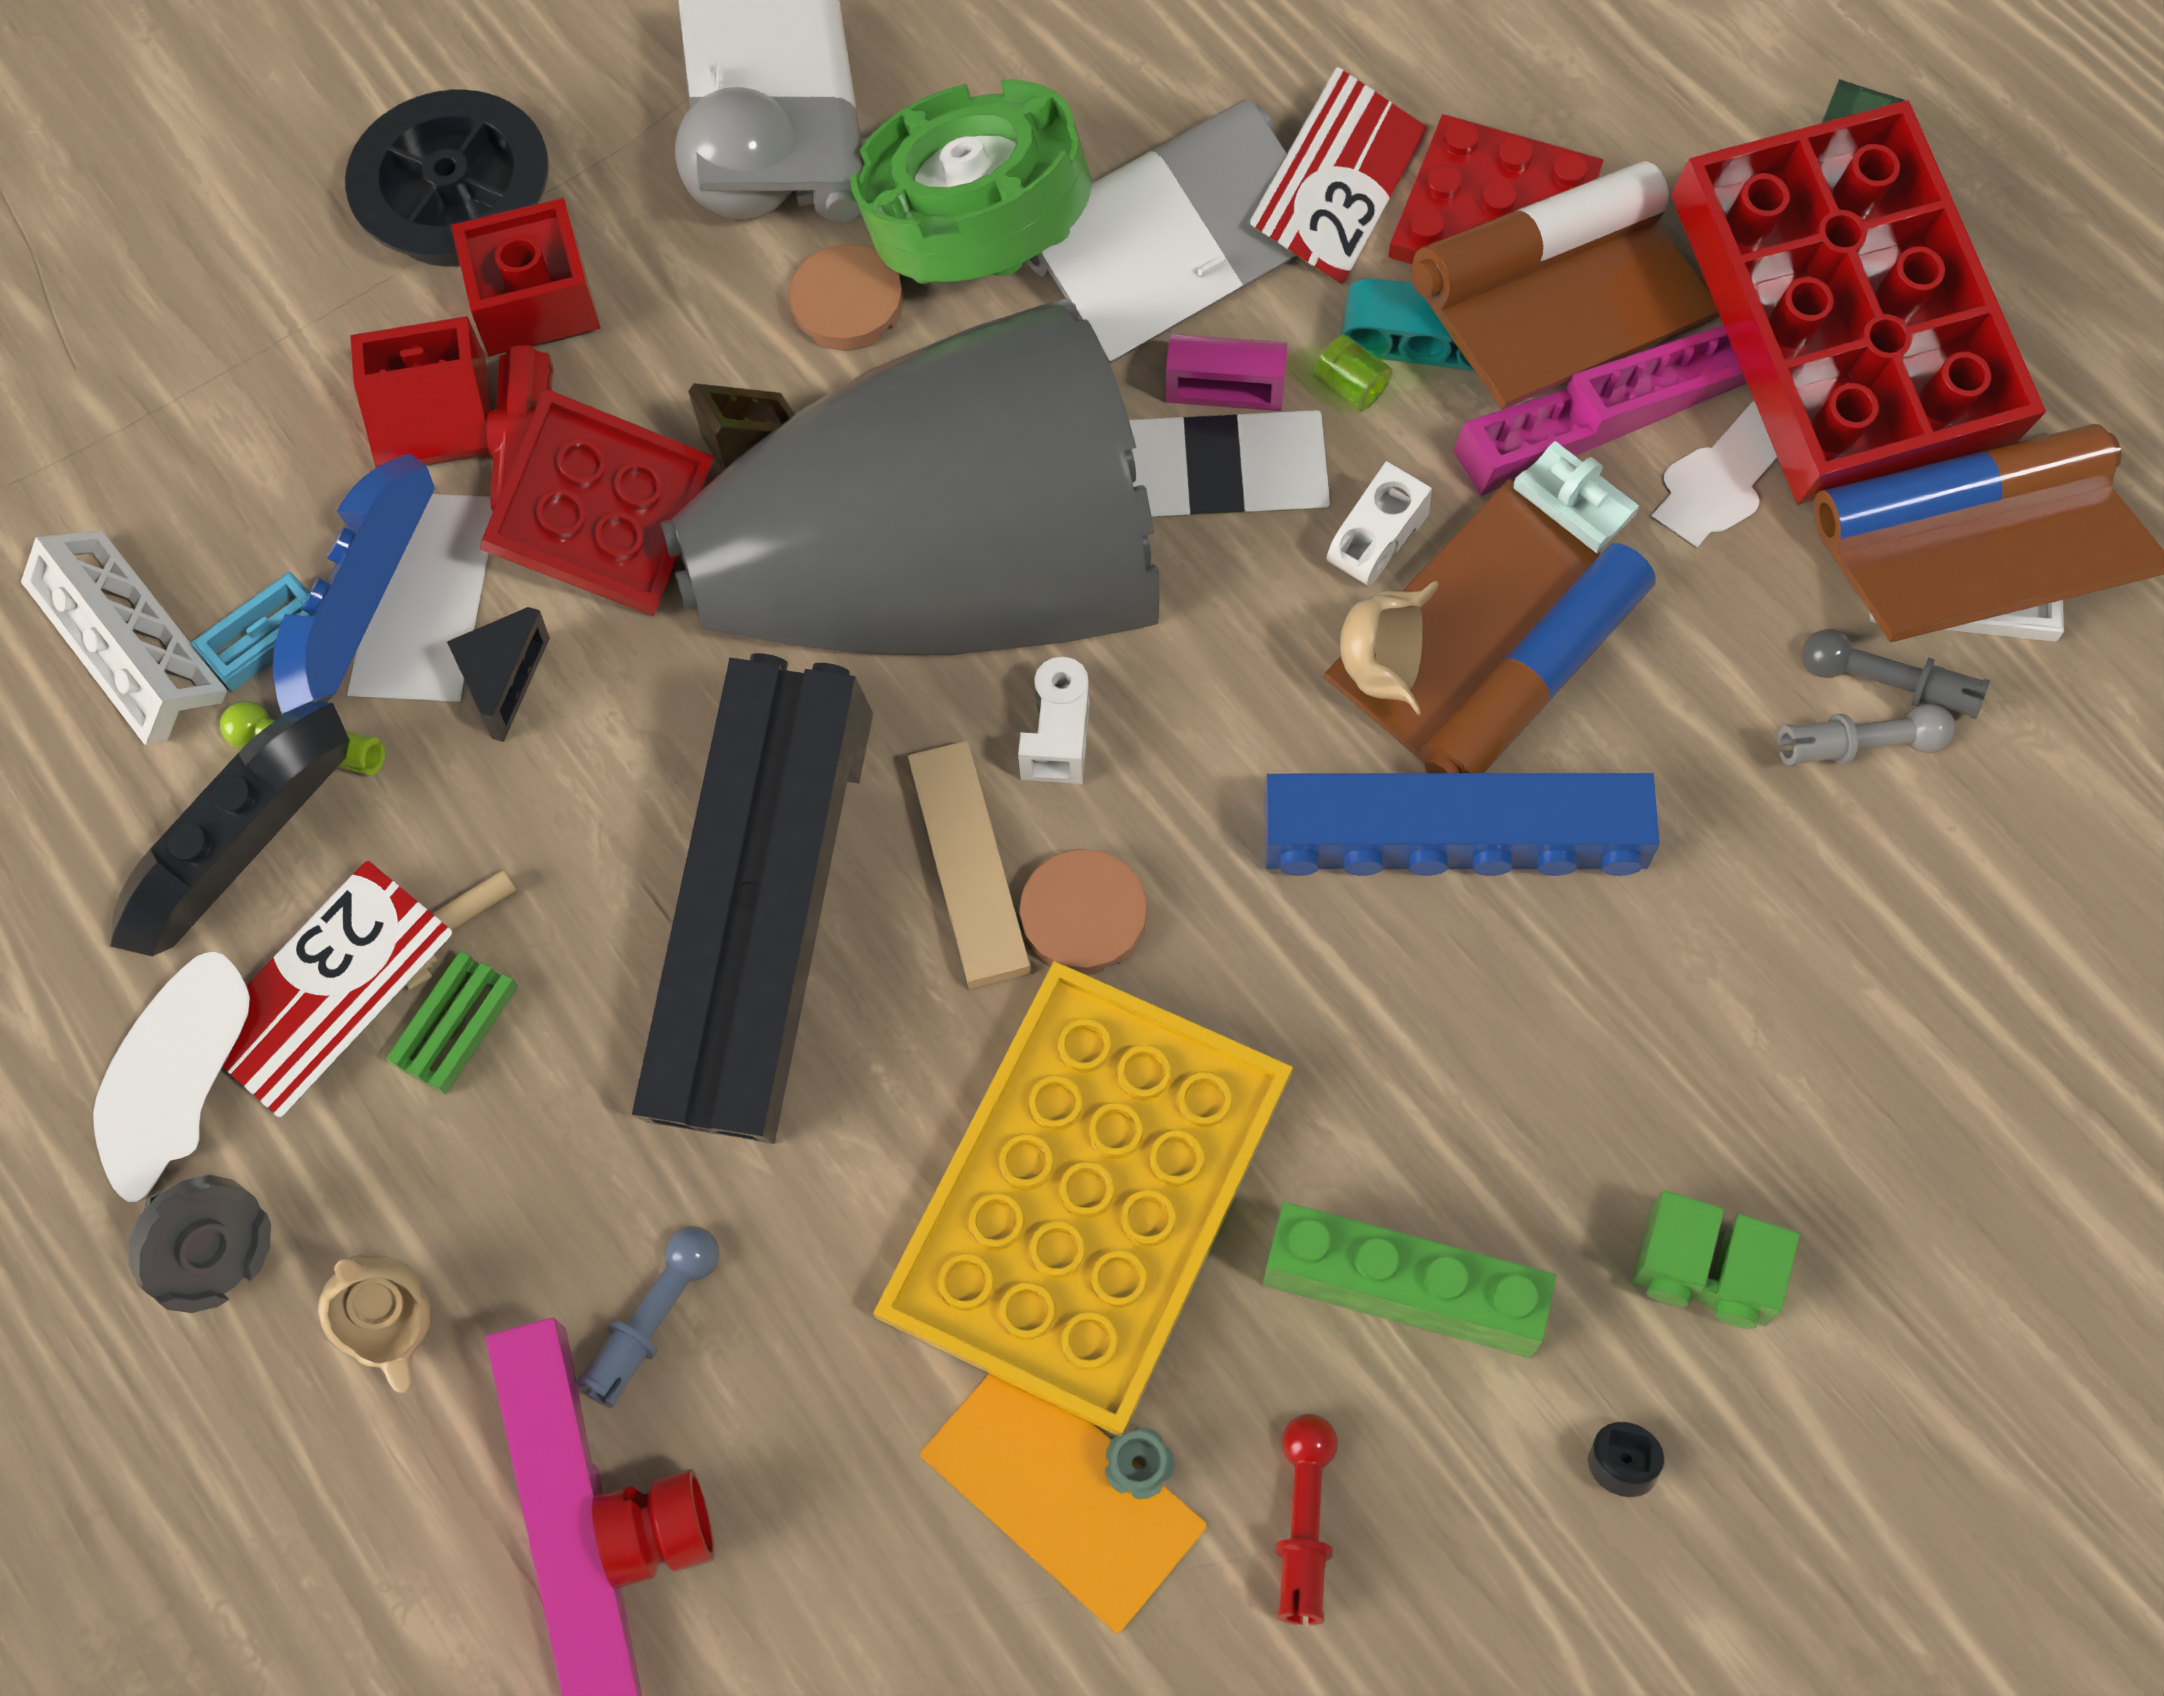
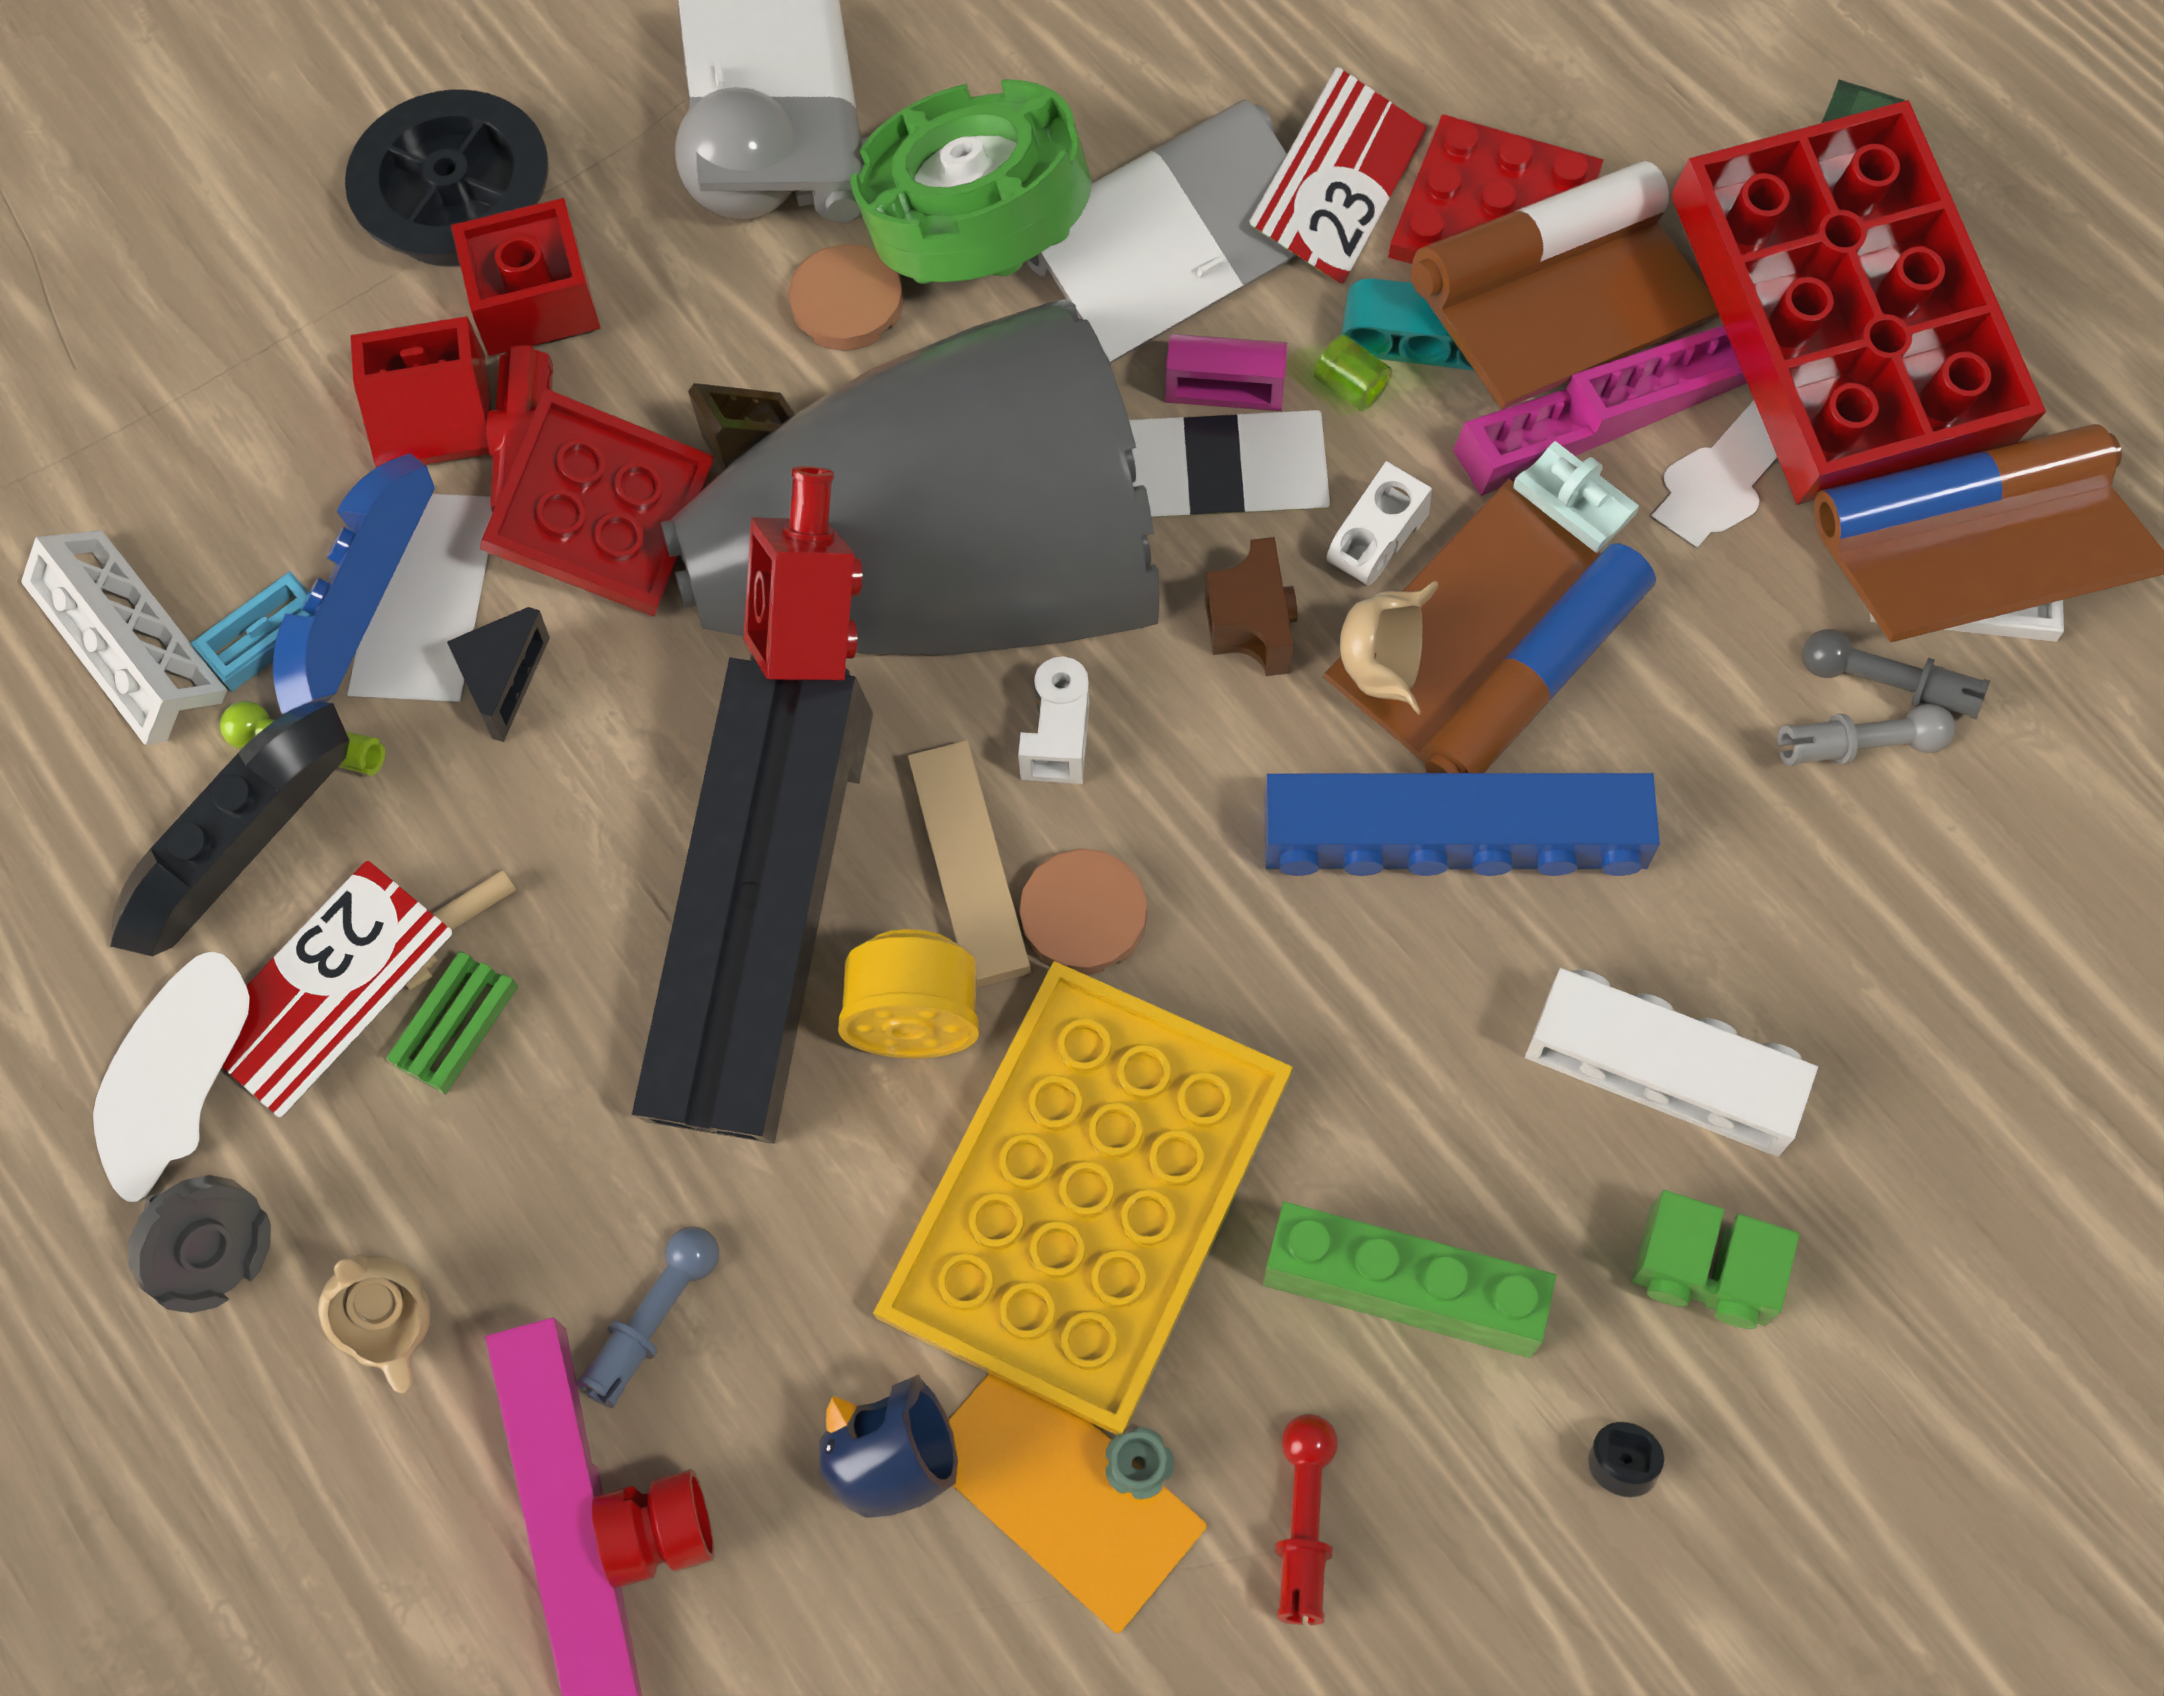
(801, 587): none -> red brick
(888, 1451): none -> dark blue piece
(909, 996): none -> yellow wheel
(1252, 609): none -> reddish brown brick
(1672, 1061): none -> white brick

